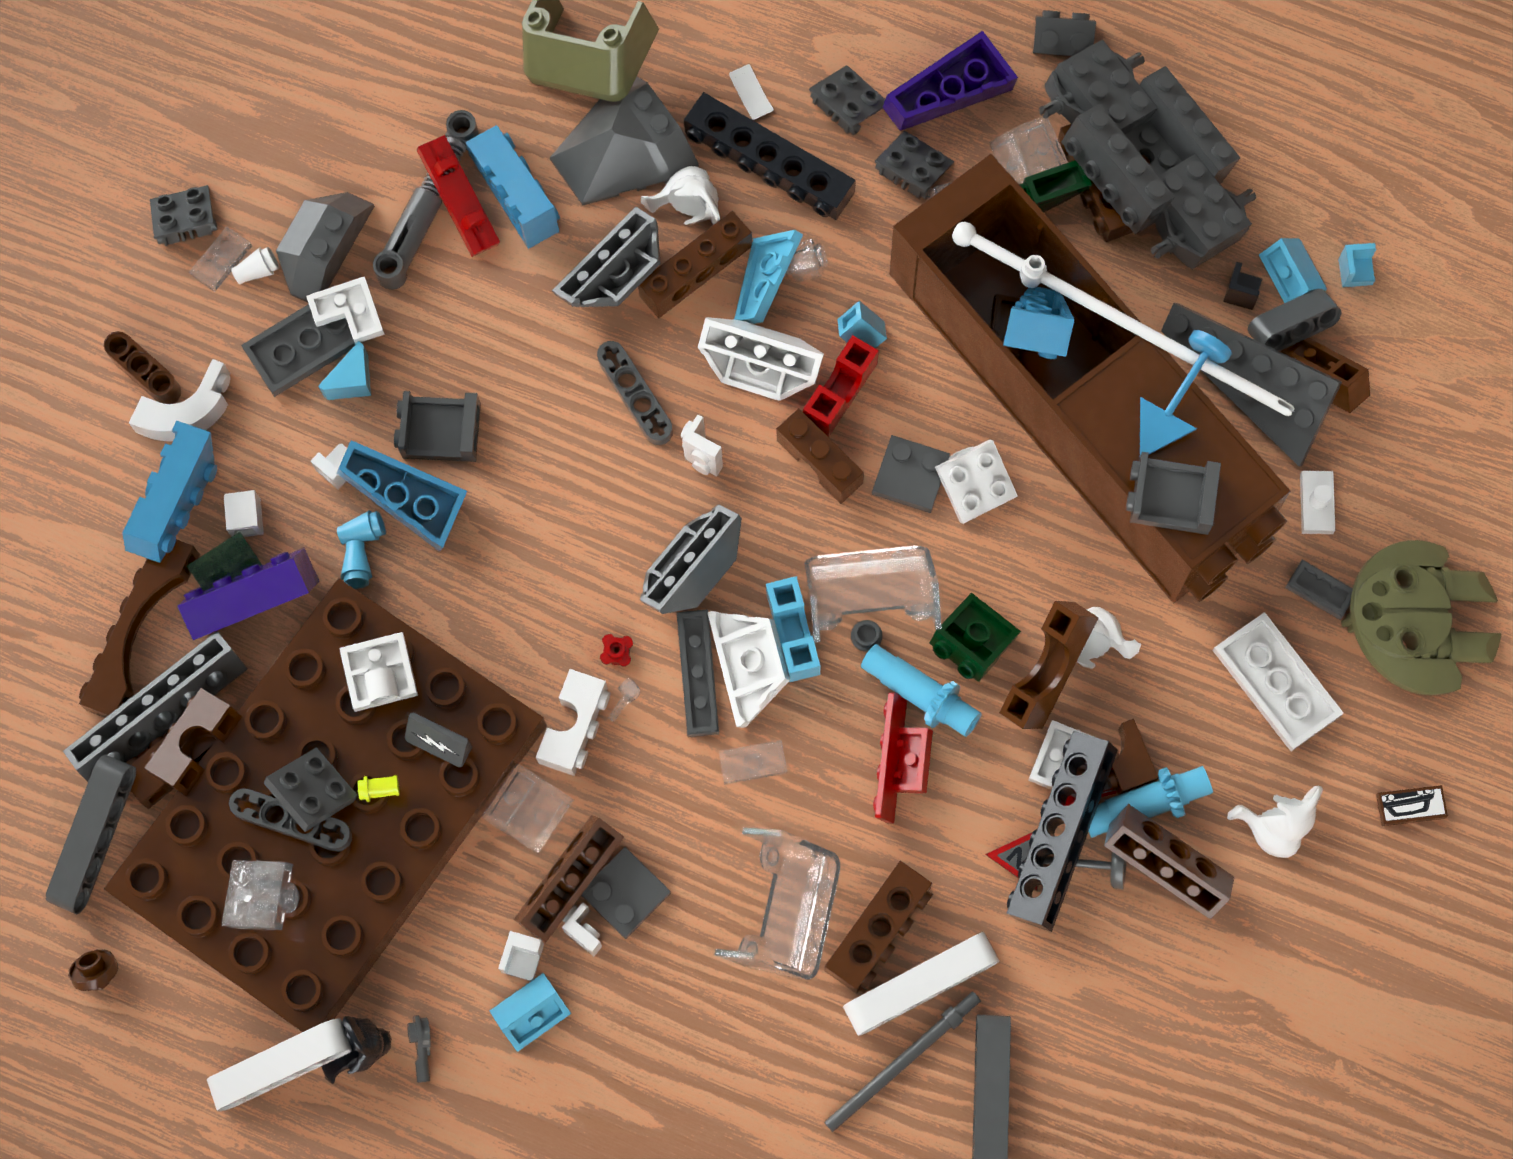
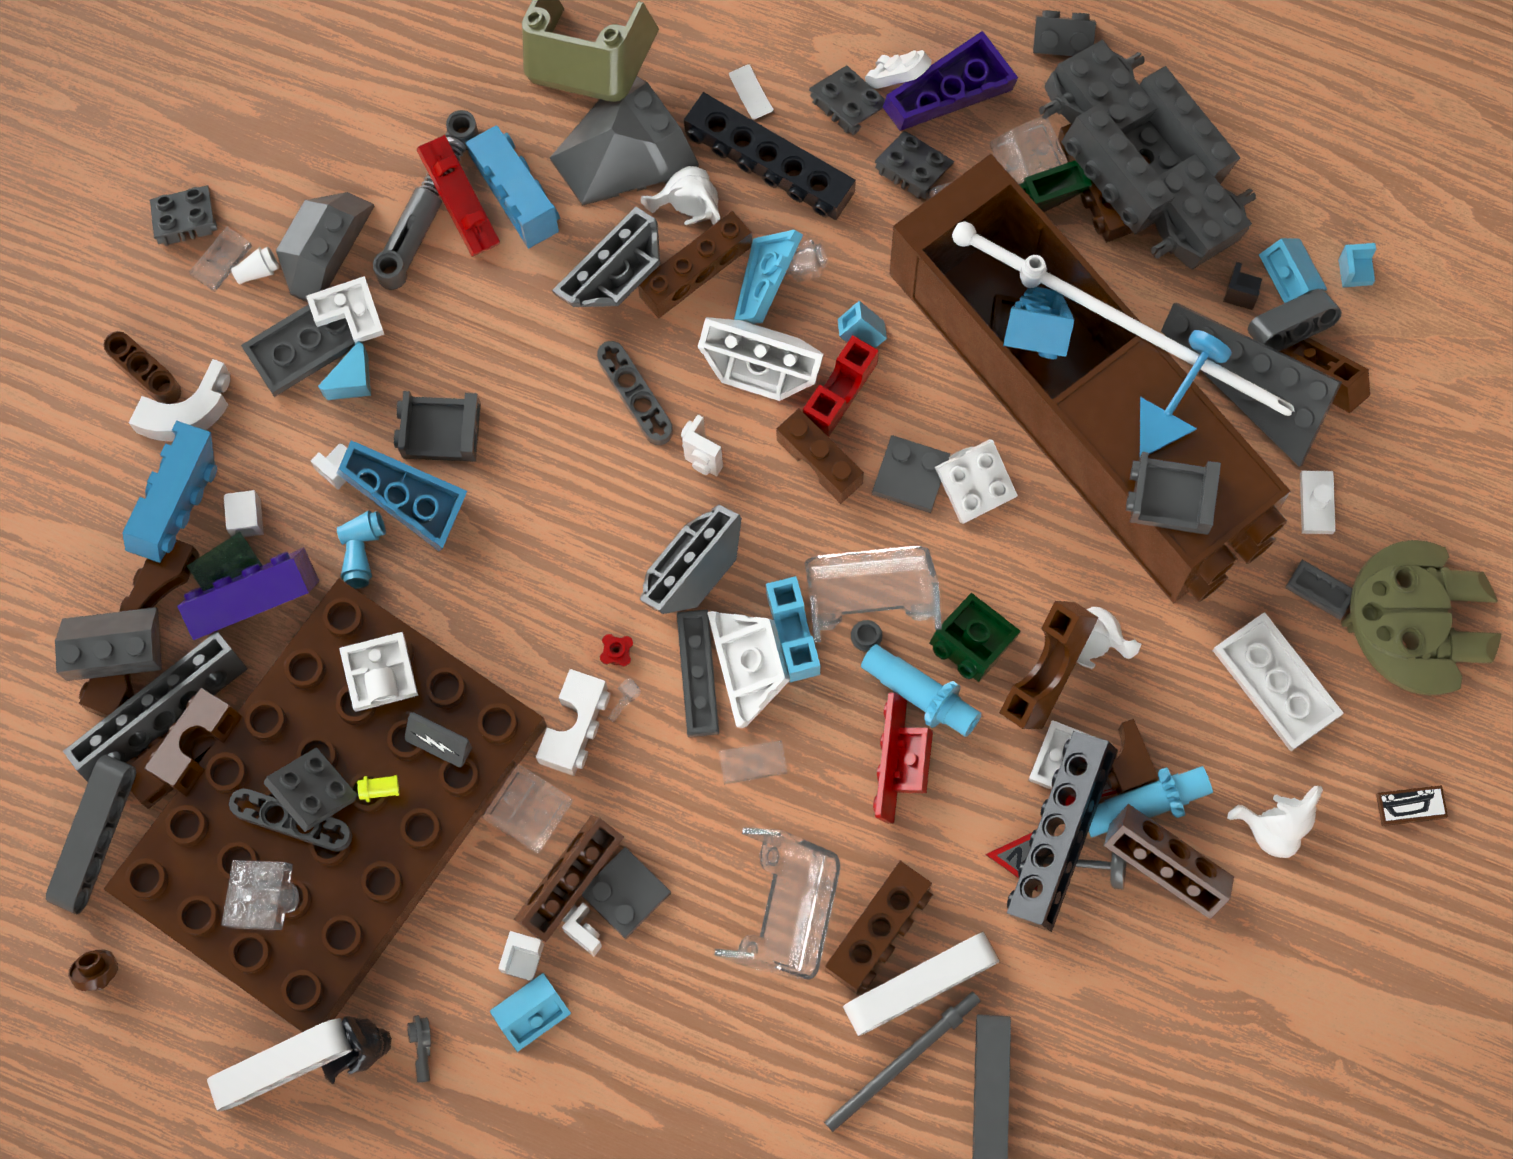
(108, 644): none -> dark grey slope
(898, 69): none -> white plate

